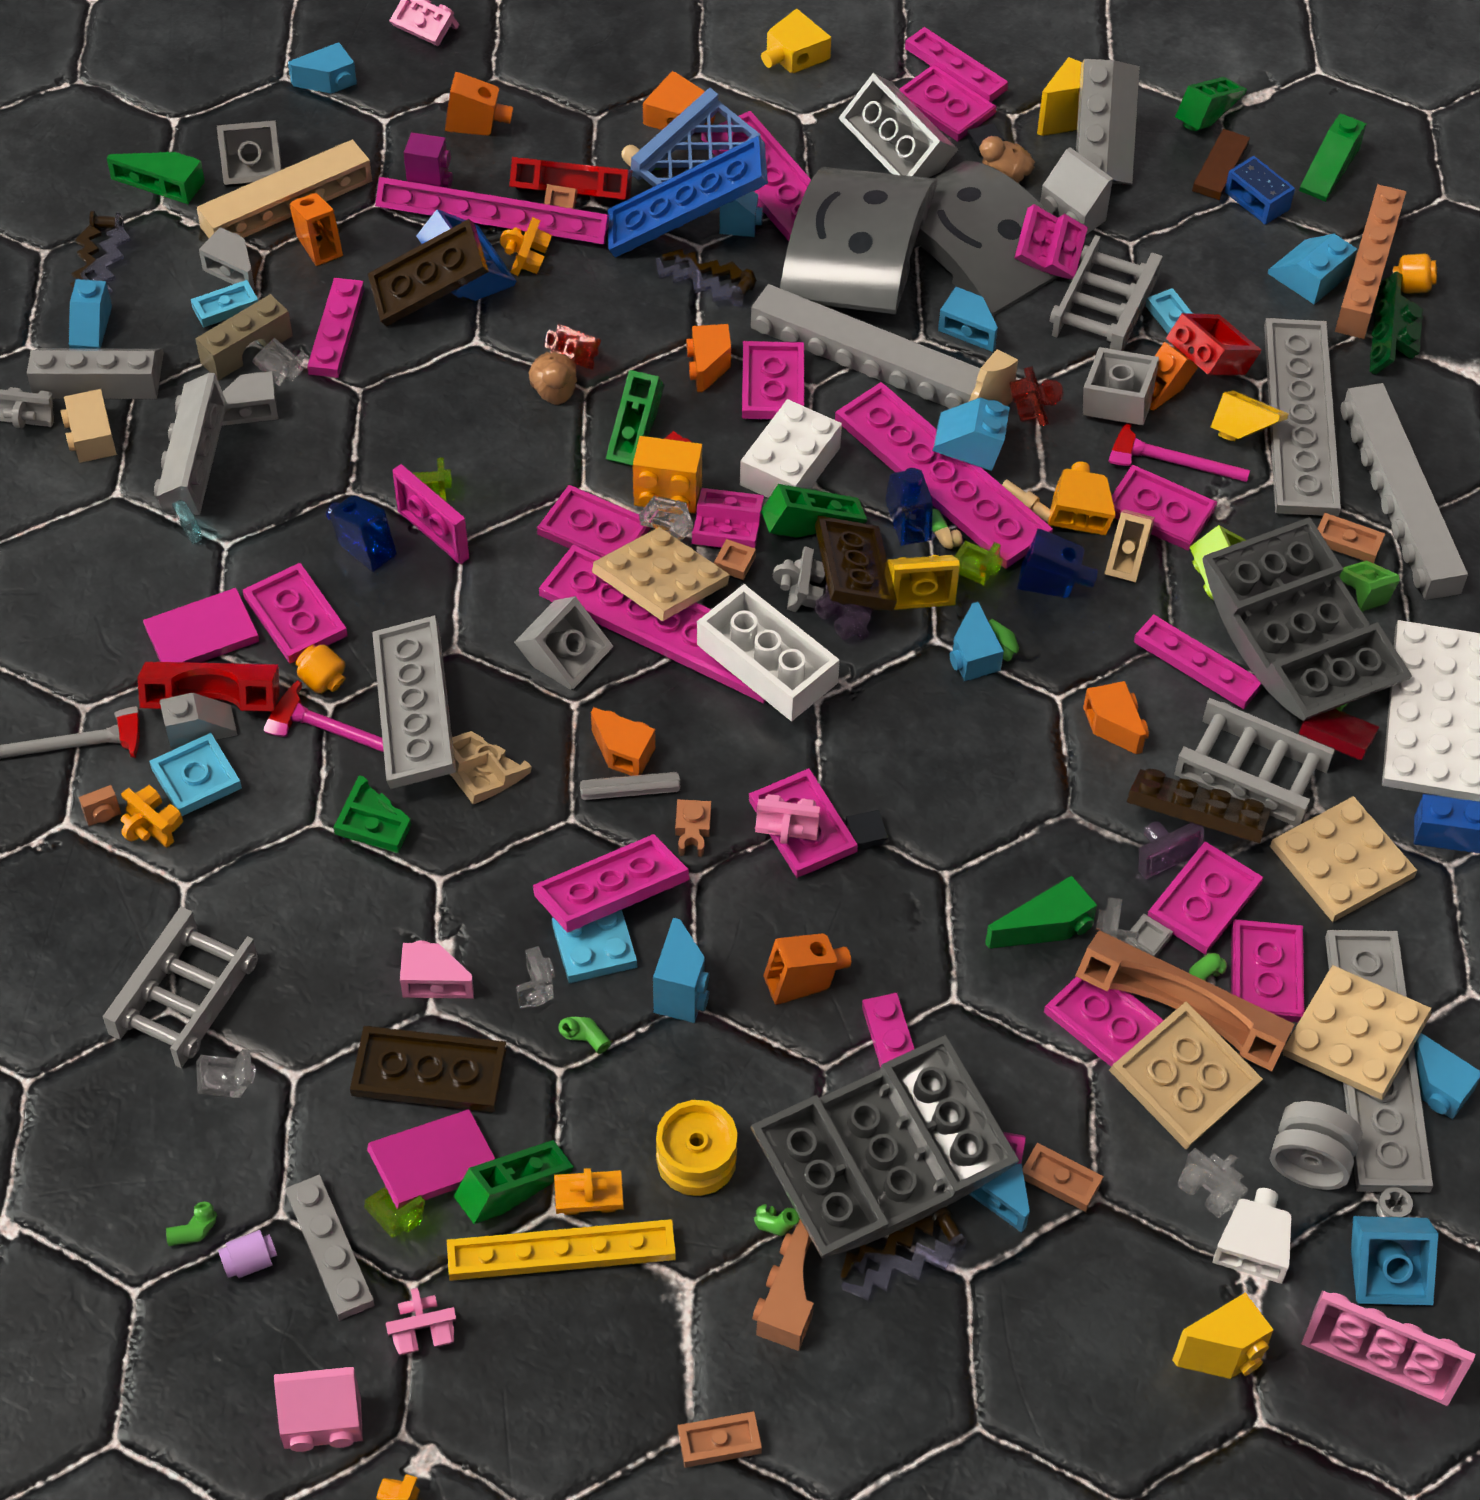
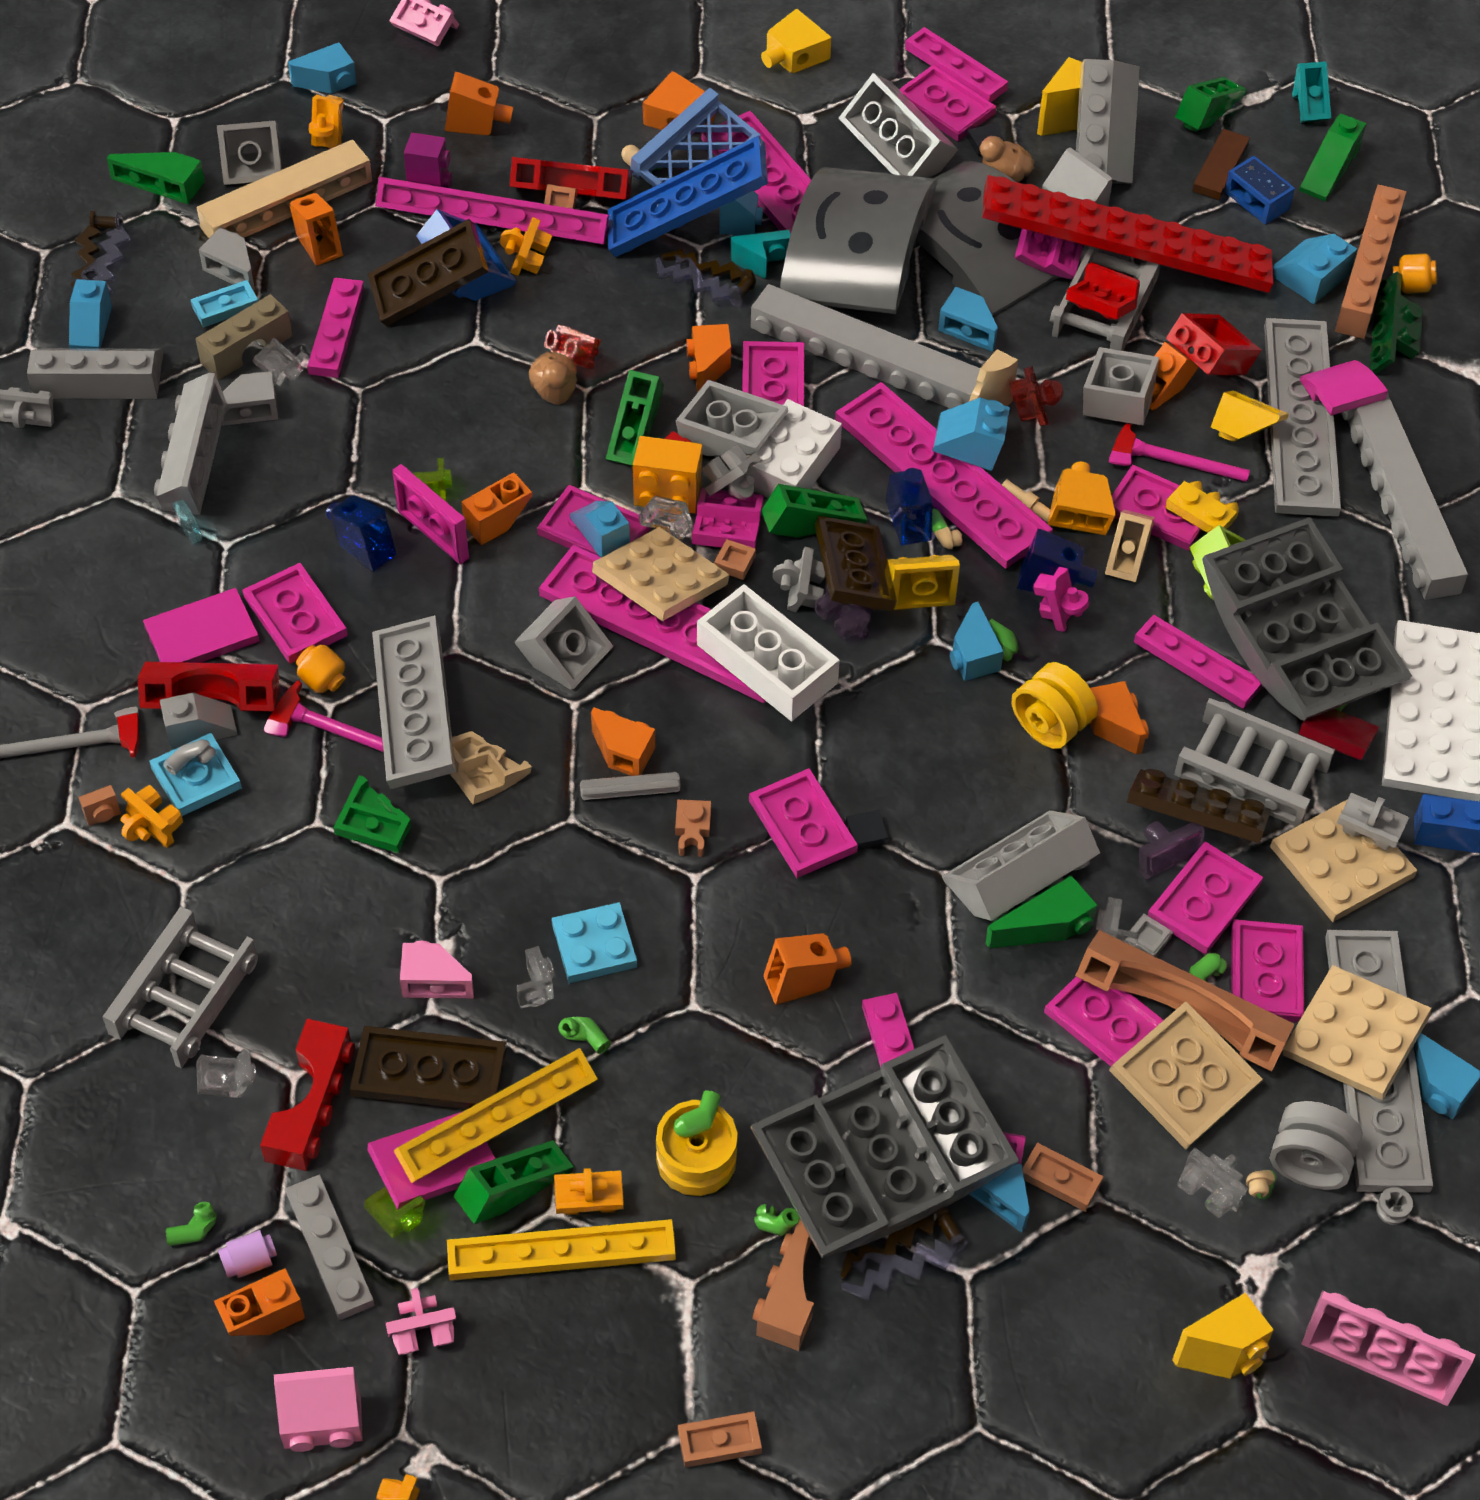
(89, 426): tan brick -> none
(186, 753): none -> light grey arm
(261, 1306): none -> orange slope
(294, 1134): none -> red arch
(326, 122): none -> light orange hips
(495, 508): none -> orange slope
(495, 1115): none -> yellow plate
(602, 526): none -> dark azure slope
(610, 883): dark pink plate -> none
(680, 976): dark azure slope -> none
(699, 1119): none -> bright green arm
(727, 416): none -> light grey slope
(739, 483): none -> light grey hips
(757, 249): none -> teal slope
(787, 818): bright pink hips -> none
(978, 562): clear neon green bracket -> none
(1023, 864): none -> light grey slope
(1054, 705): none -> yellow wheel
(1060, 598): none -> dark pink hips
(1105, 292): none -> red bracket
(1127, 233): none -> red plate
(1166, 308): medium azure plate -> none
(1201, 508): none -> yellow plate
(1257, 1238): white torso -> none
(1261, 1183): none -> tan arm
(1312, 90): none -> teal slope
(1344, 387): none -> dark pink slope
(1351, 538): nougat plate -> none
(1372, 583): bright green slope -> none
(1373, 821): none -> light grey hips
(1394, 1260): dark azure slope -> none

